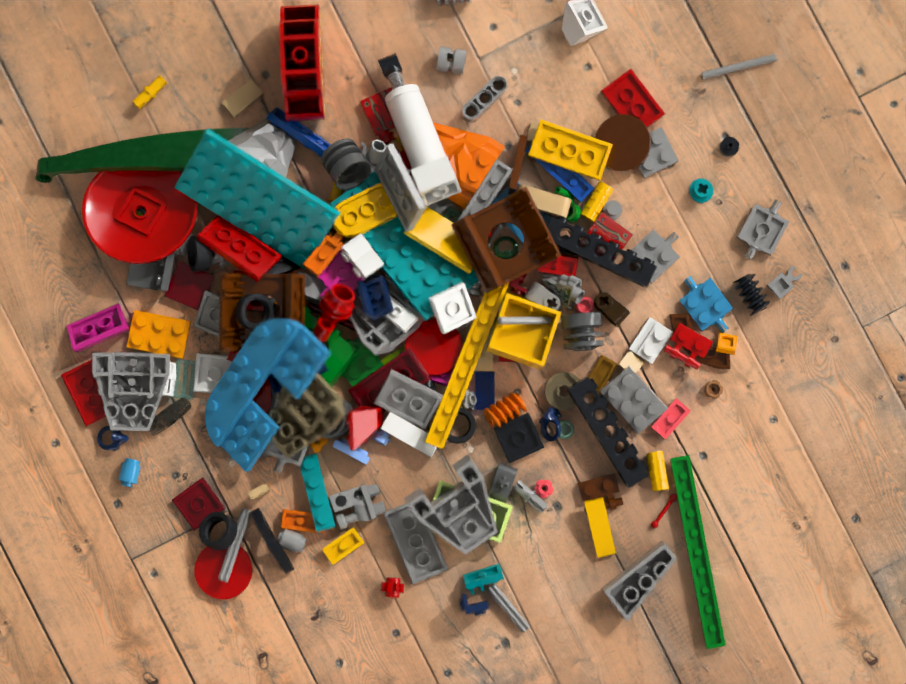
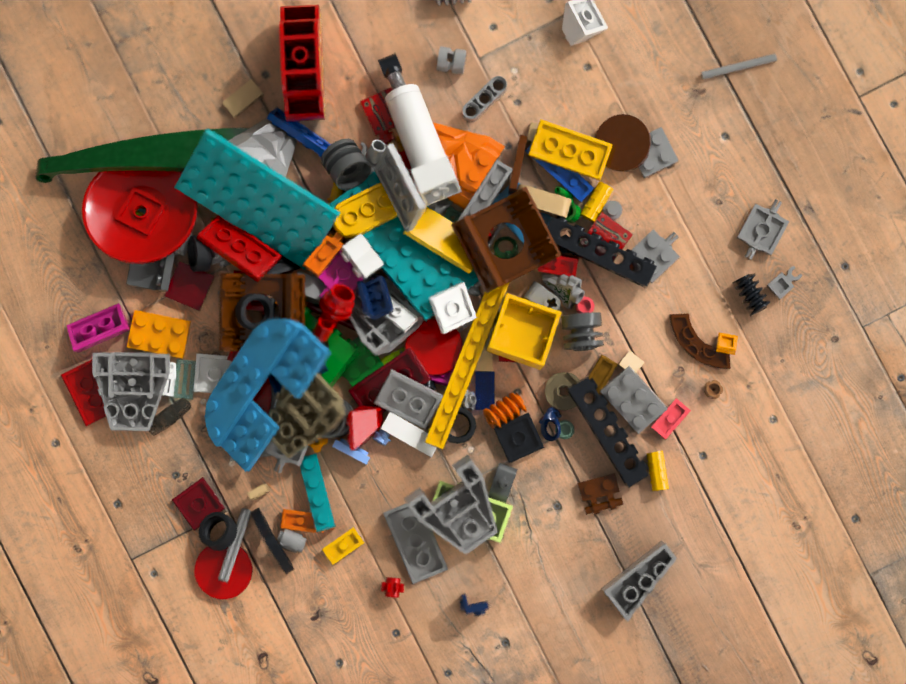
(117, 437): dark blue piece -> none
(129, 472): dark azure brick -> none
(149, 92): yellow pin -> none
(208, 314): light grey tile -> none
(361, 502): light grey hips -> none
(483, 576): teal plate -> none
(509, 609): light grey axle -> none
(516, 289): dark red bracket -> none
(523, 320): light grey piece -> none
(530, 496): light grey axle -> none
(543, 483): coral plate -> none
(600, 527): yellow tile -> none
(614, 311): dark brown piece -> none
(631, 97): red tile -> none
(650, 340): white plate -> none
(673, 498): red hinge -> none
(690, 340): red plate -> none
(697, 552): green plate -> none
(701, 190): teal piece -> none
(706, 304): dark azure plate -> none
(729, 151): black tile -> none

